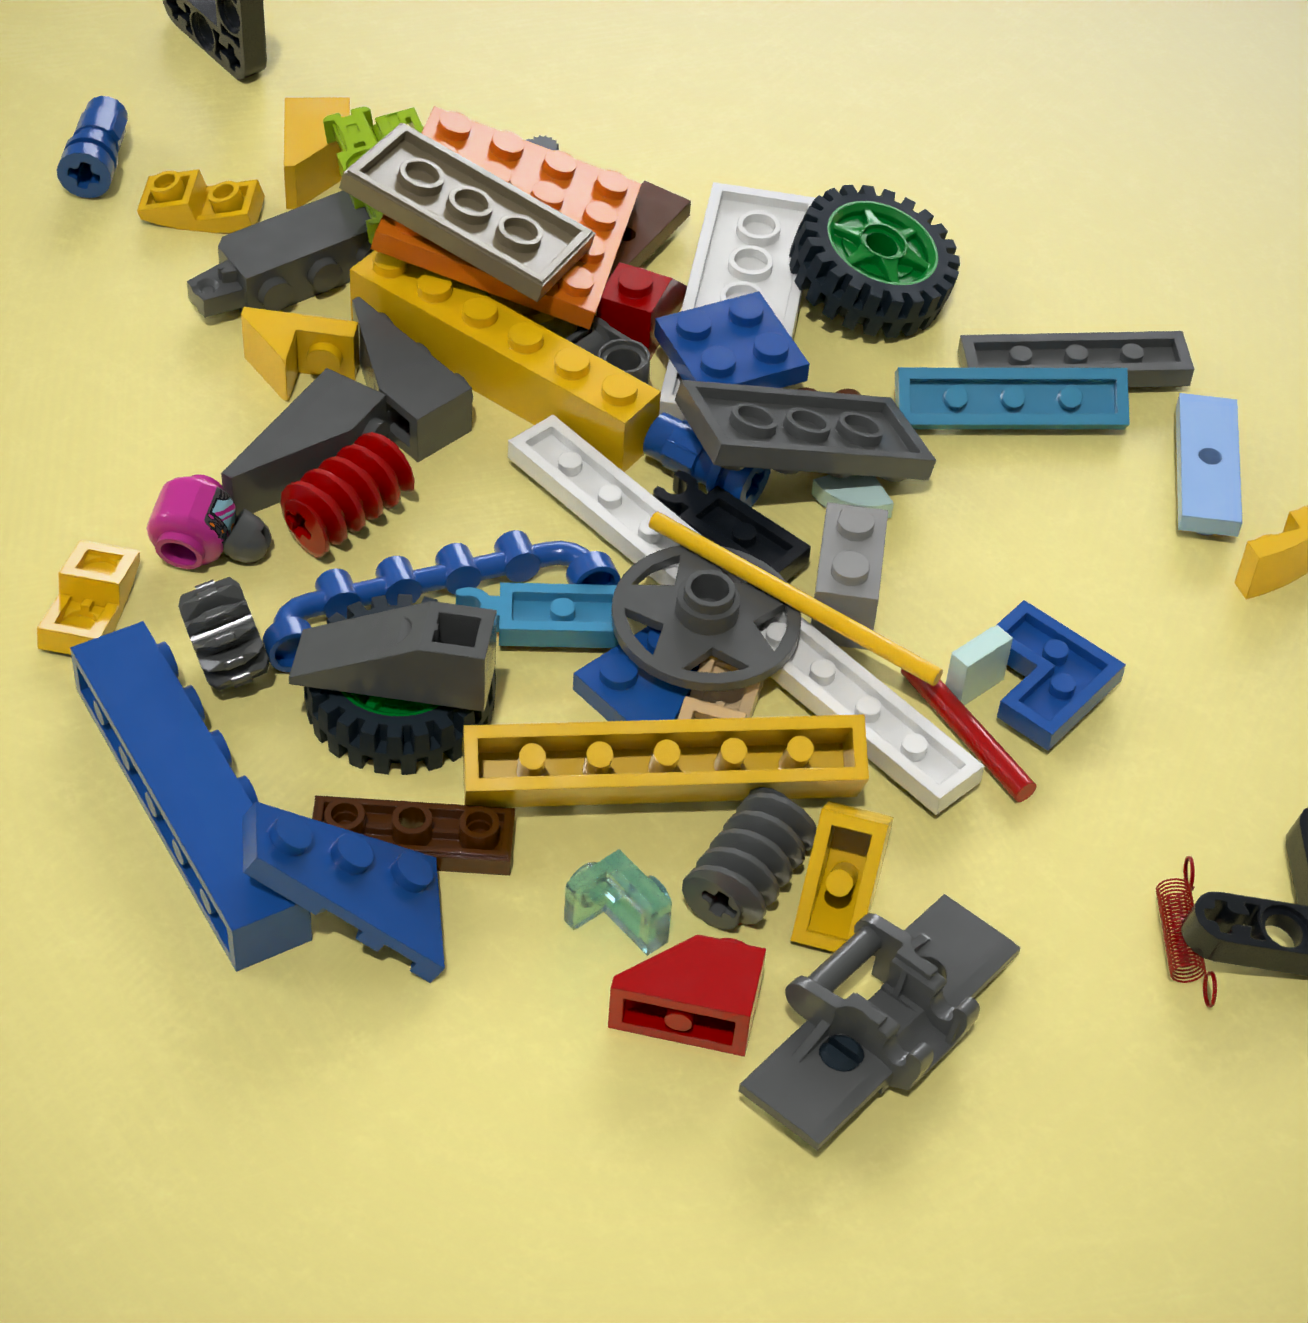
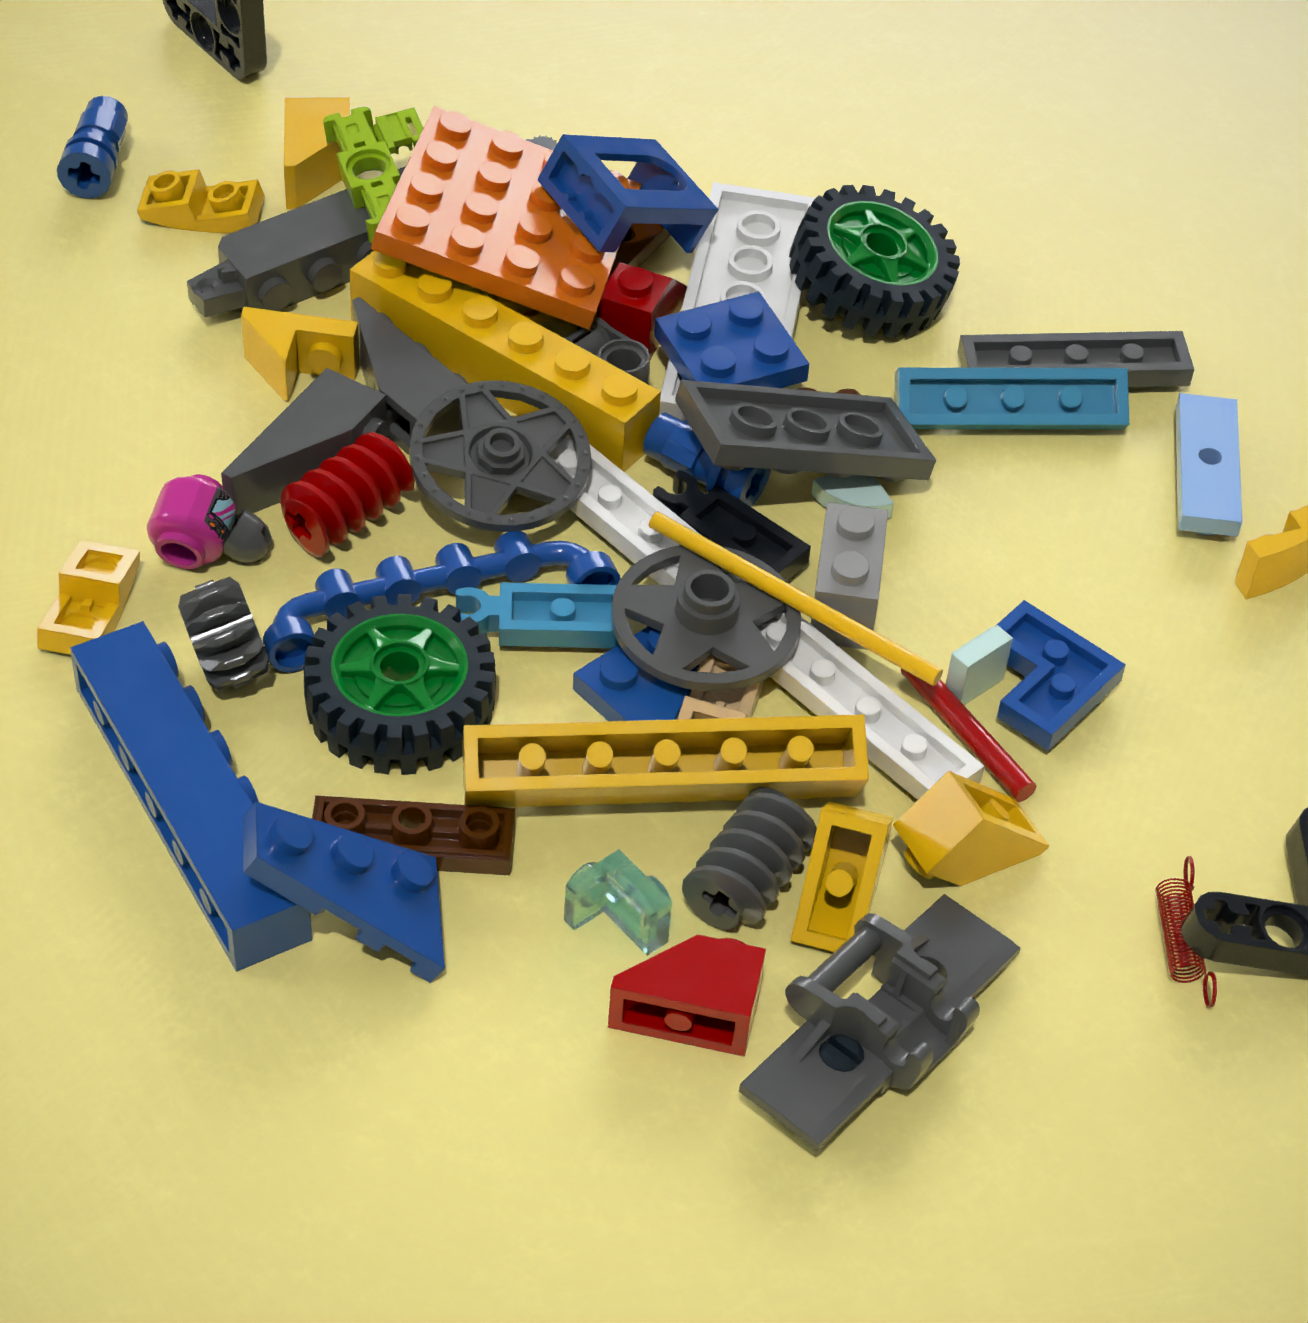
(407, 653): dark grey slope -> none
(468, 211): dark tan tile -> none
(499, 456): none -> dark grey wheel
(603, 205): none -> blue panel
(966, 831): none -> yellow slope

